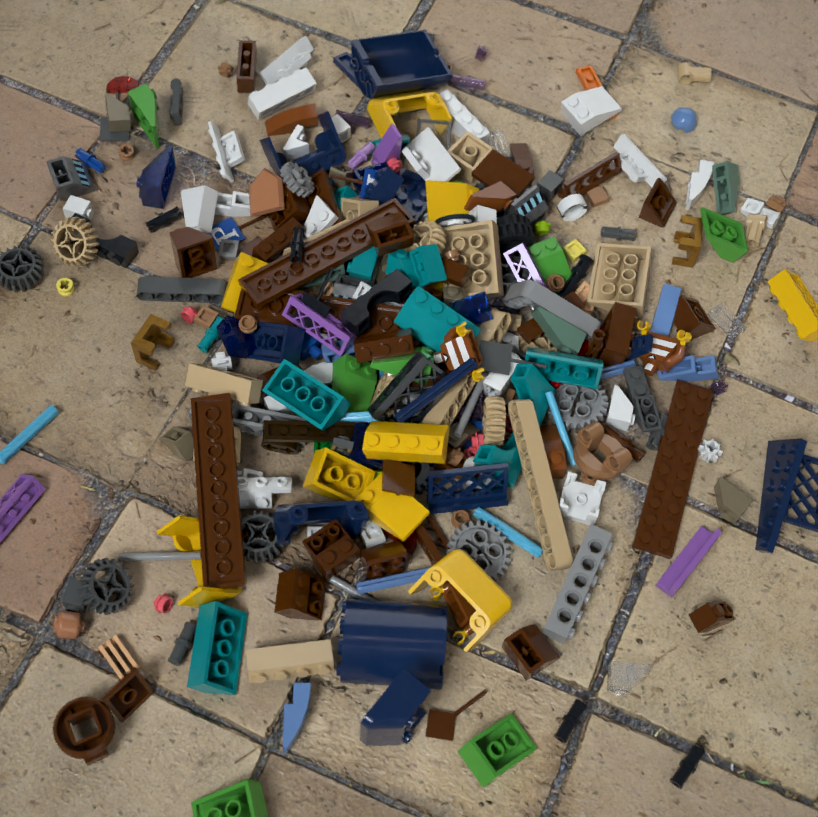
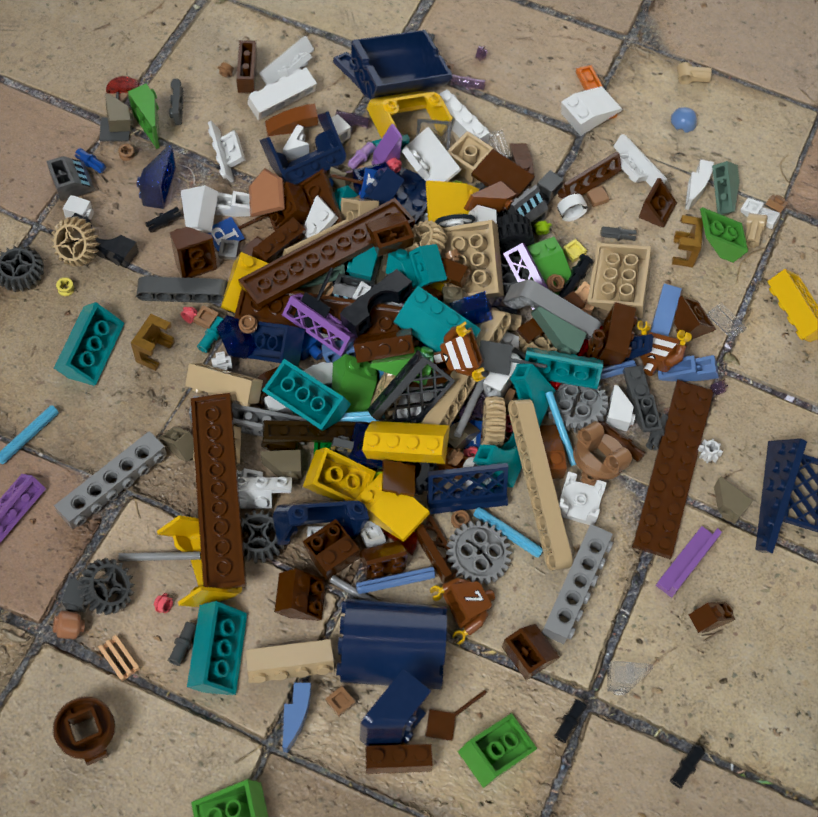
(89, 344): none -> teal slope
(115, 469): none -> light grey brick
(127, 694): reddish brown slope -> none
(283, 463): none -> dark tan slope
(297, 179): light grey gear -> none
(297, 244): black pin -> none
(340, 701): none -> medium nougat plate
(398, 758): none -> reddish brown brick
(436, 390): dark blue axle -> none
(475, 586): yellow windscreen -> none
(477, 440): coral plate -> none

